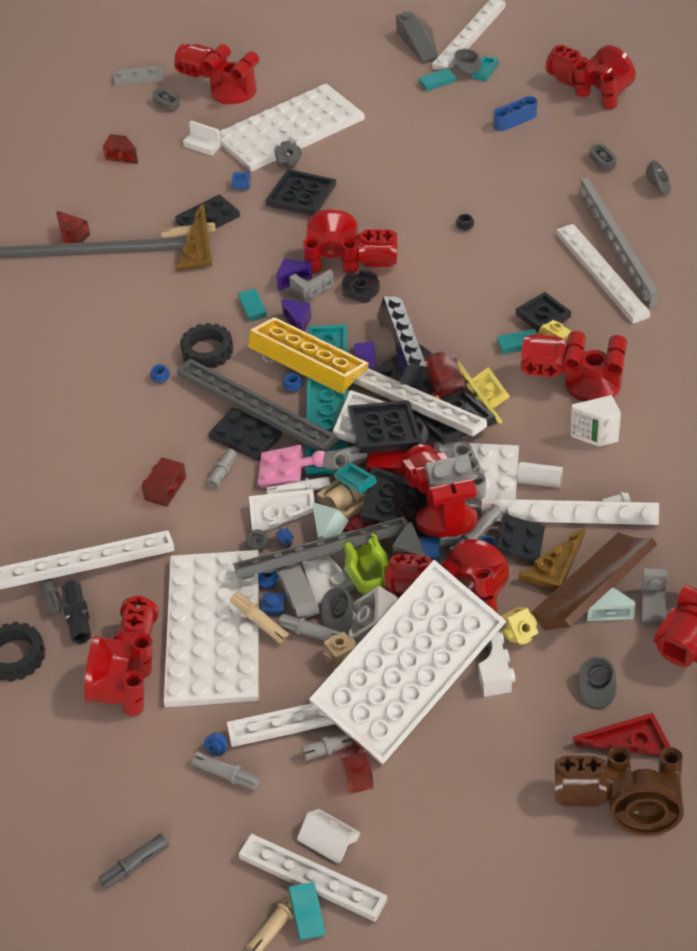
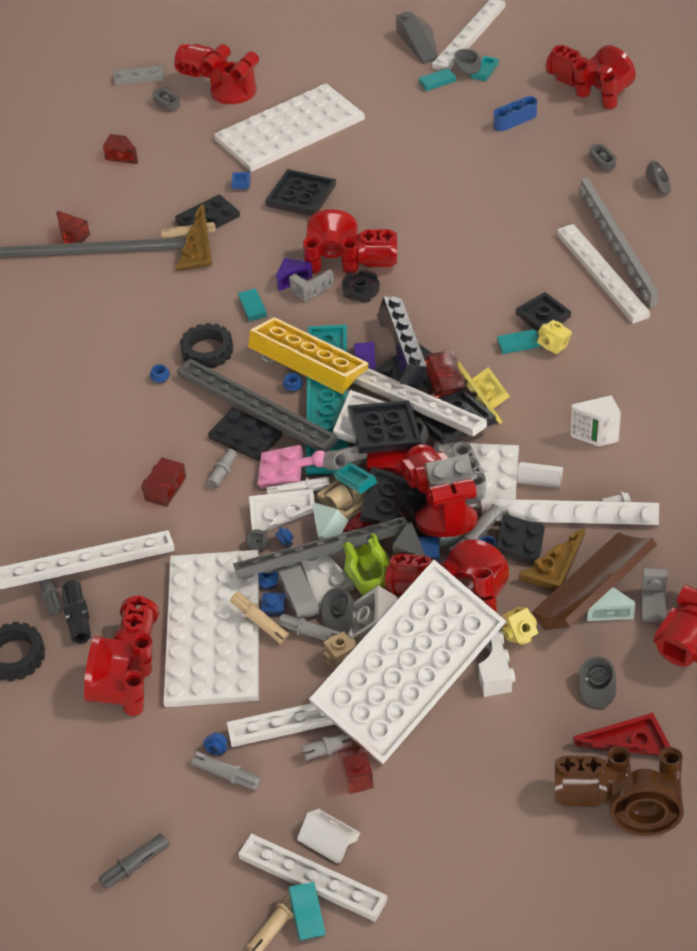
(202, 138): white panel -> none
(283, 158): dark grey brick -> none
(296, 313): dark purple slope -> none
(465, 222): black plate -> none
(587, 373): red piece -> none

